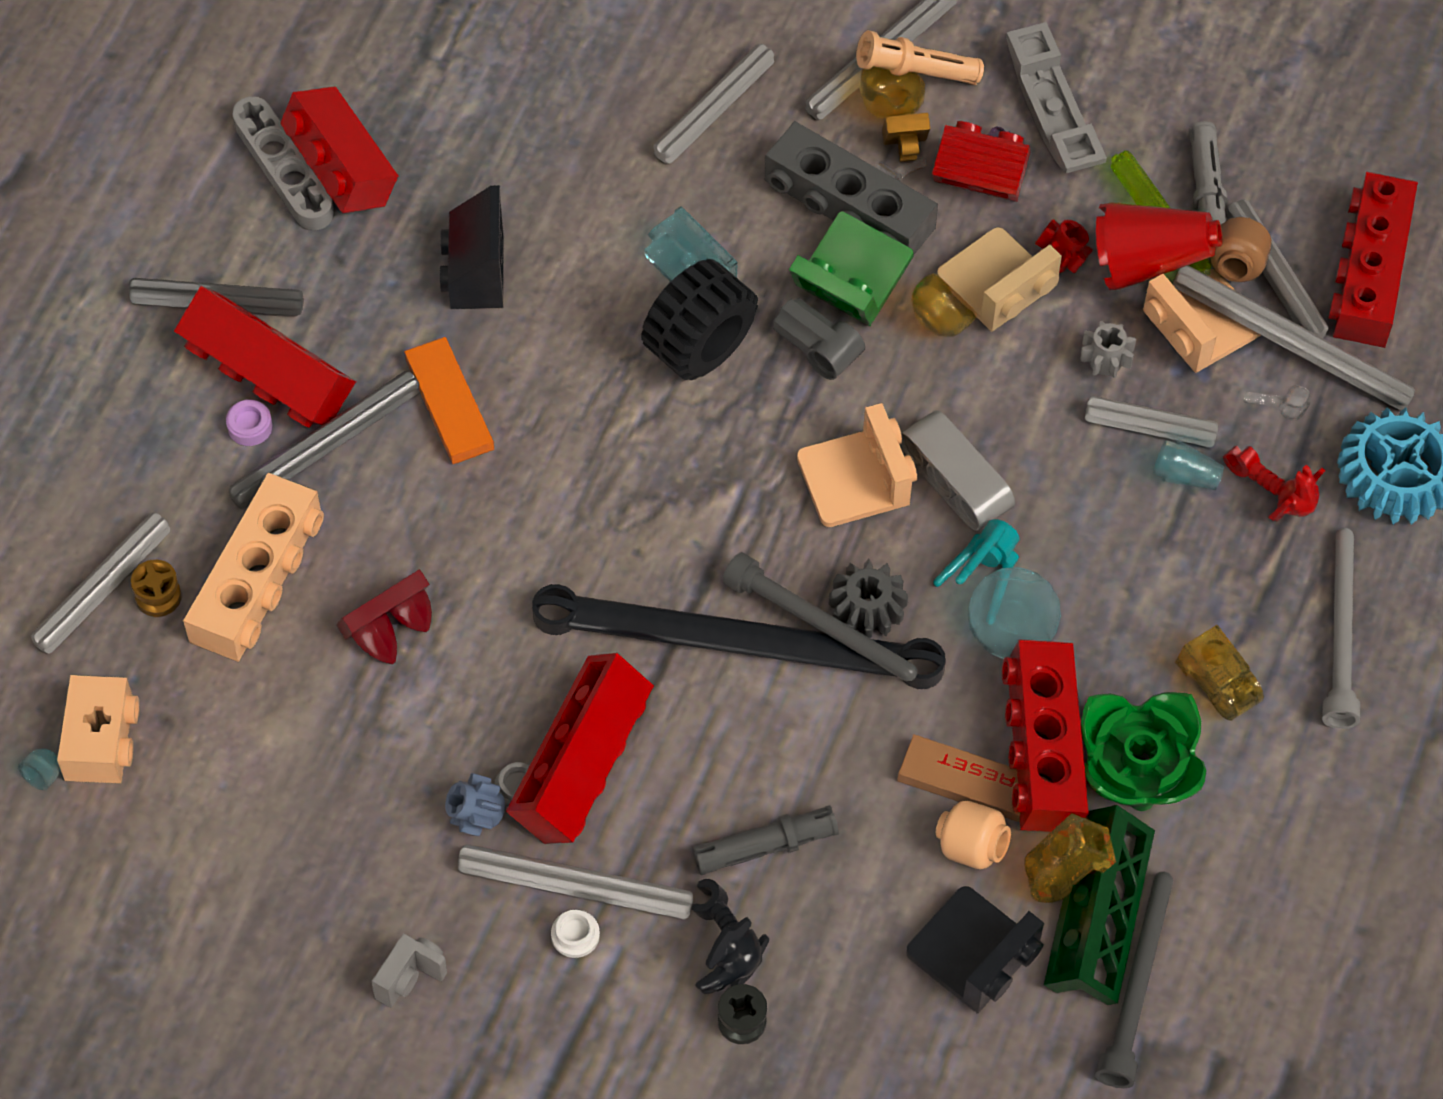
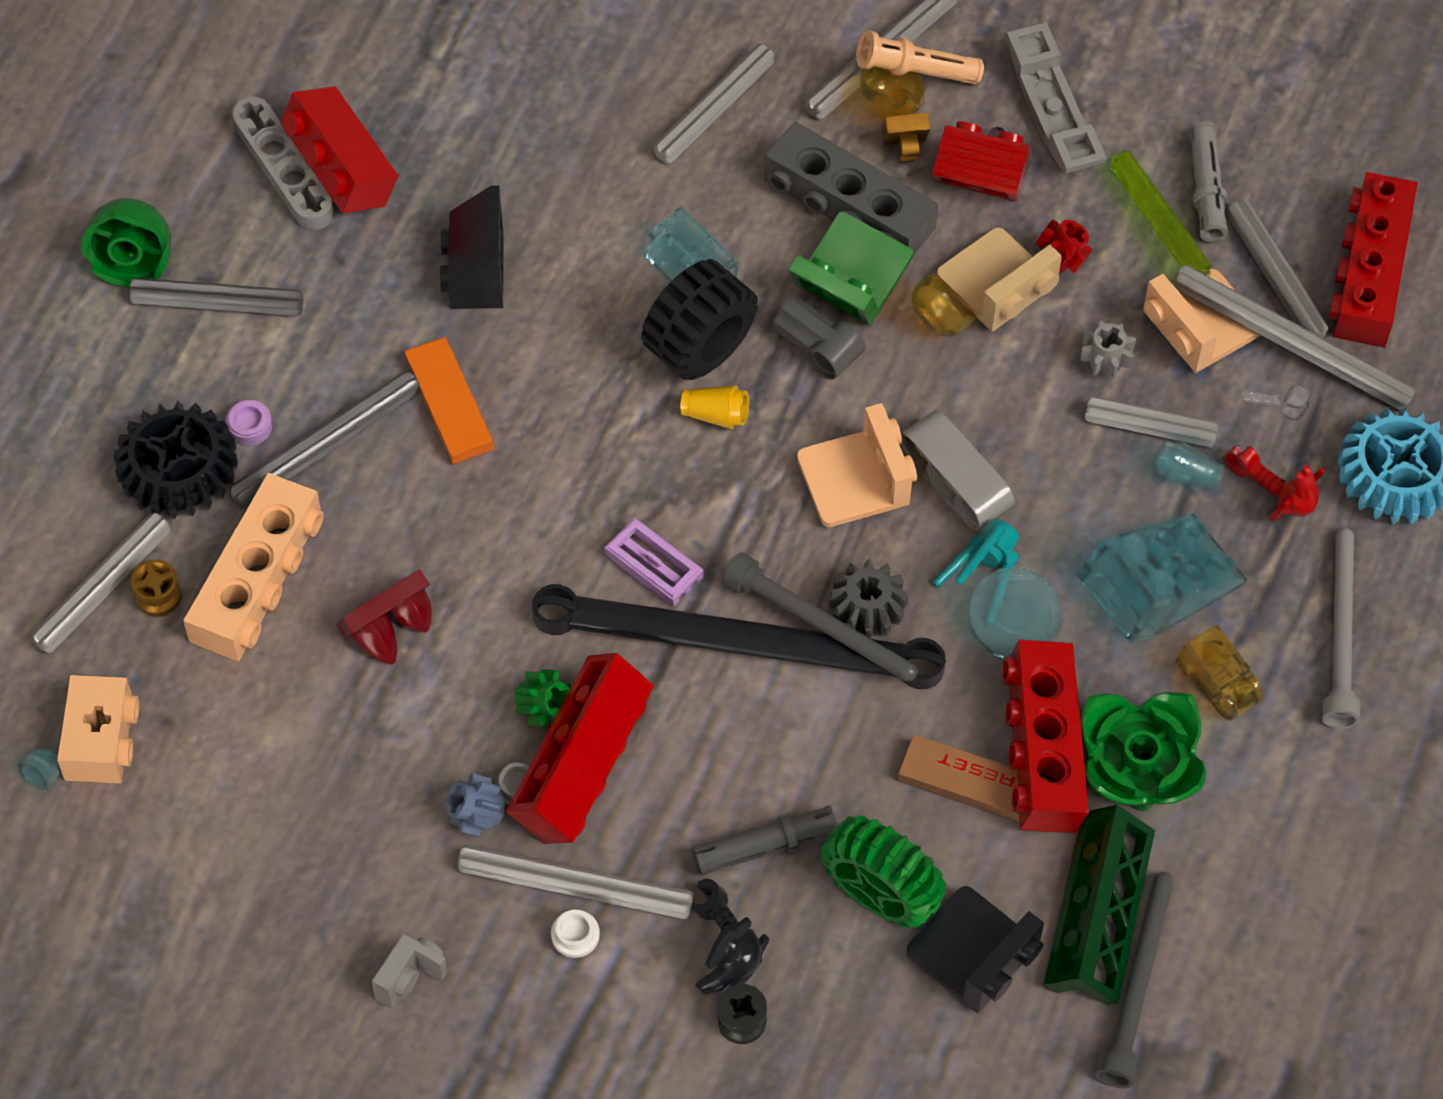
(127, 241): none -> green cylinder
(168, 446): none -> black gear
(264, 357): red brick -> none
(541, 696): none -> green gear
(680, 585): none -> lavender tile
(716, 405): none -> yellow cone
(883, 871): none -> green gear
(973, 834): light nougat head -> none
(1067, 857): clear yellow leg -> none
(1152, 241): red cone -> none
(1159, 576): none -> clear light blue slope
(1243, 250): medium nougat head -> none

